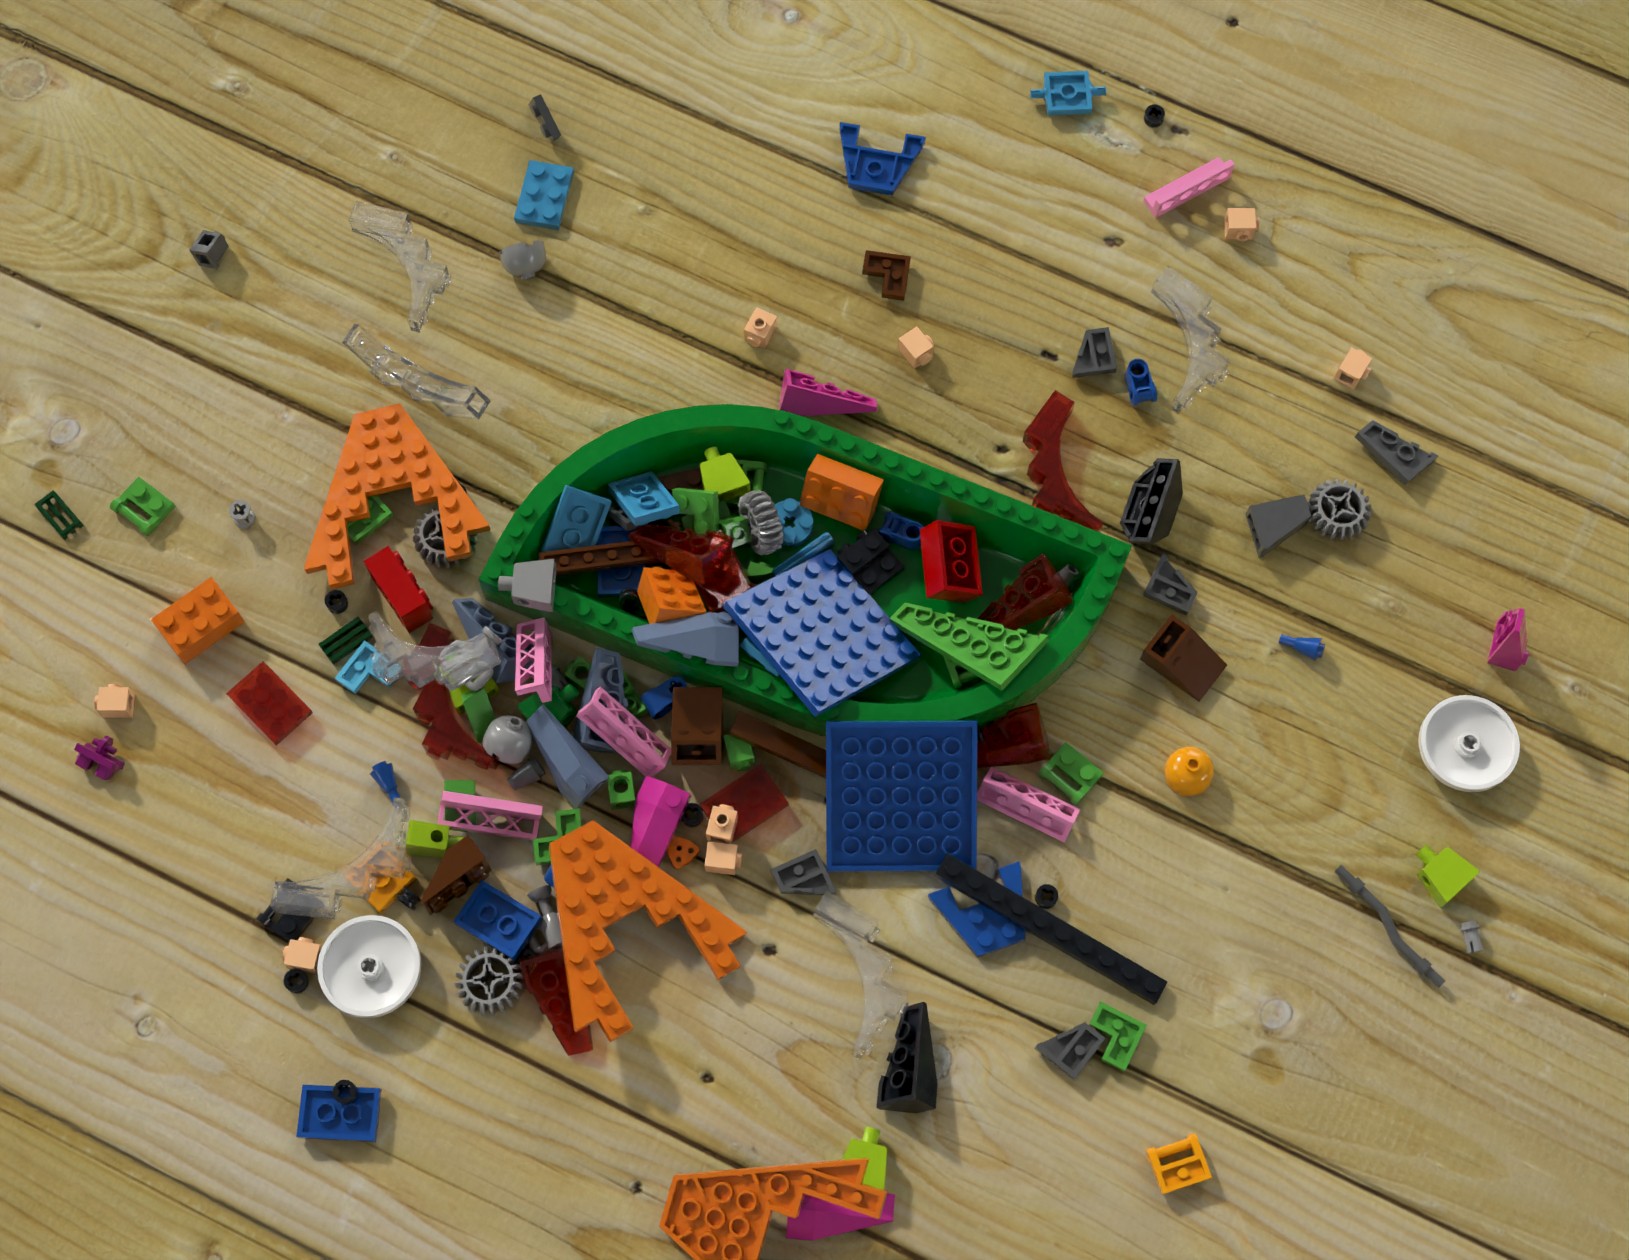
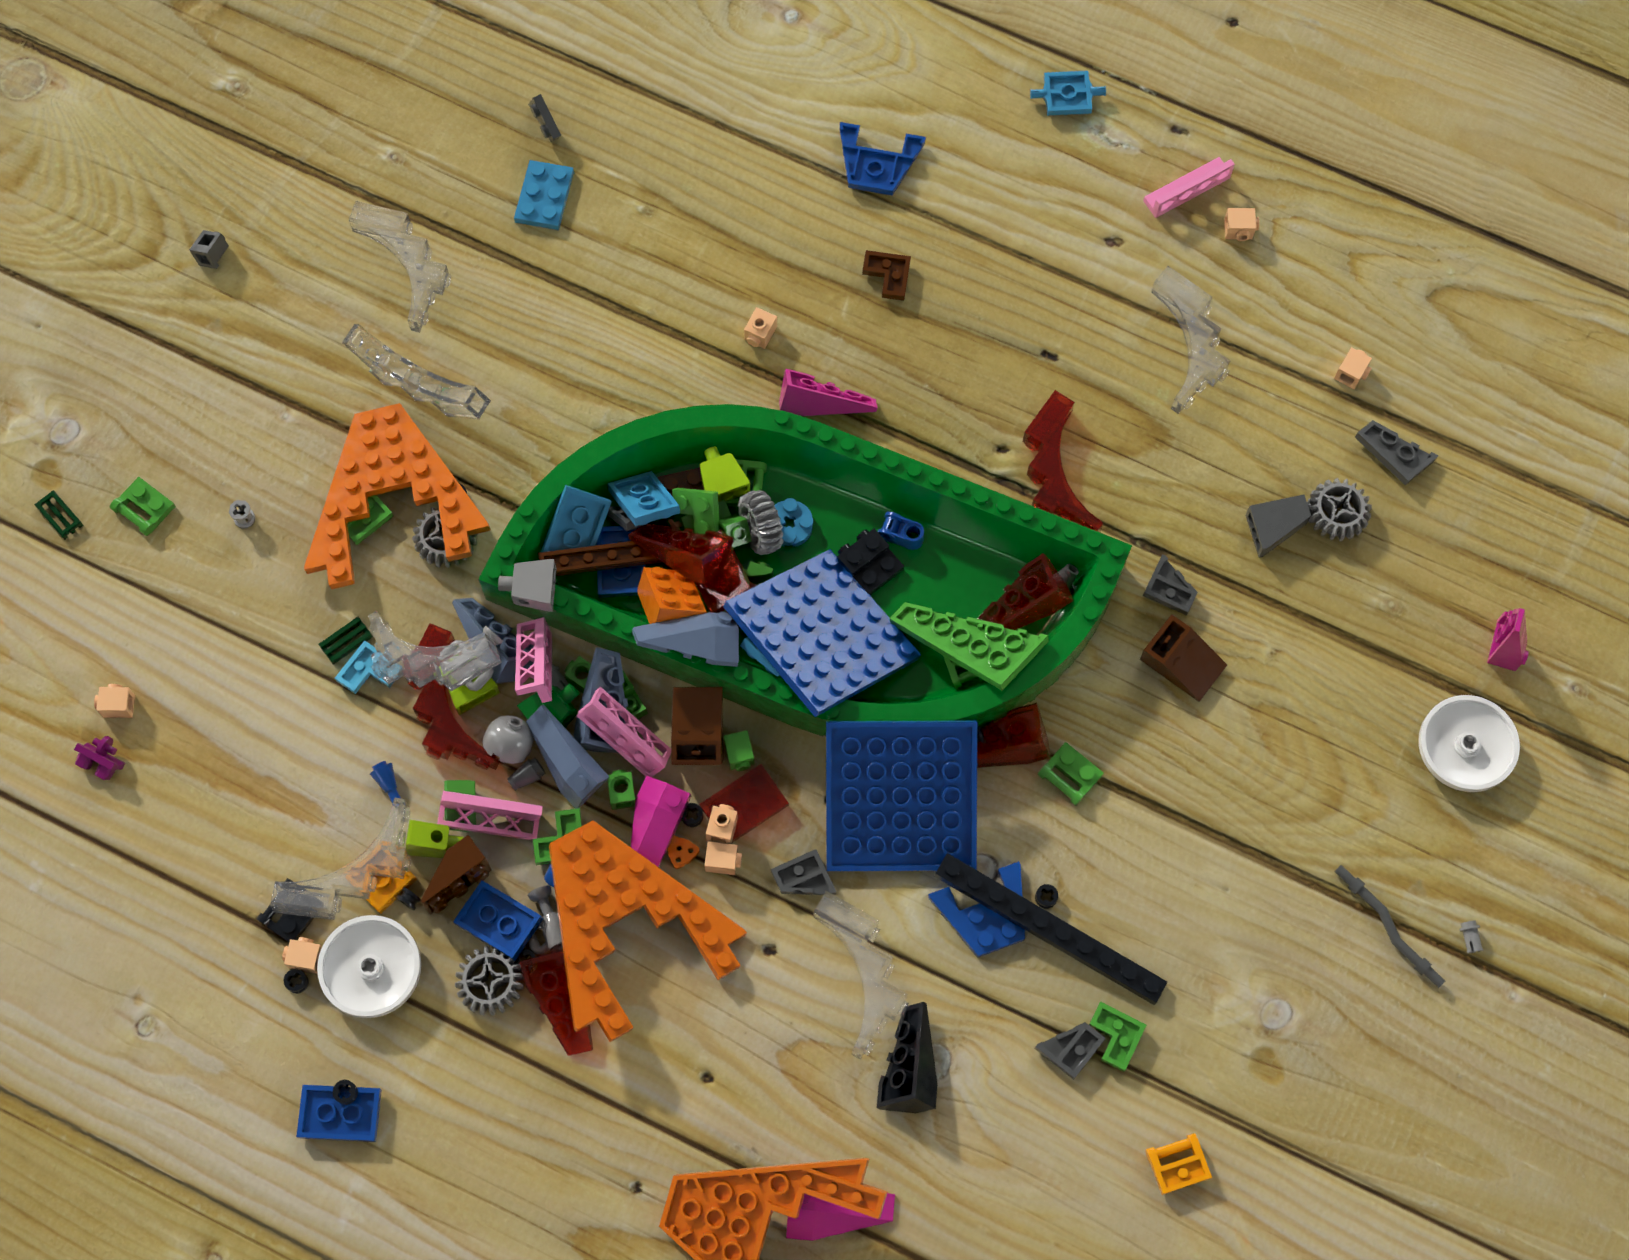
(197, 620): orange brick -> none
(269, 703): clear red plate -> none
(337, 594): black bush -> none
(399, 588): red brick -> none
(478, 711): bright green slope -> none
(523, 259): light grey cylinder -> none
(625, 604): black bush -> none
(660, 699): blue piece -> none
(779, 743): reddish brown tile -> none
(806, 553): dark azure axle -> none
(841, 492): orange brick -> none
(875, 1153): lime torso -> none
(916, 347): light nougat brick -> none
(950, 562): red brick -> none
(1026, 805): bright pink fence -> none
(1095, 354): dark grey wing -> none
(1140, 387): blue piece -> none
(1149, 119): black bush -> none
(1153, 502): black wedge -> none
(1189, 771): light orange cylinder -> none
(1307, 646): blue cone -> none
(1444, 873): lime torso -> none

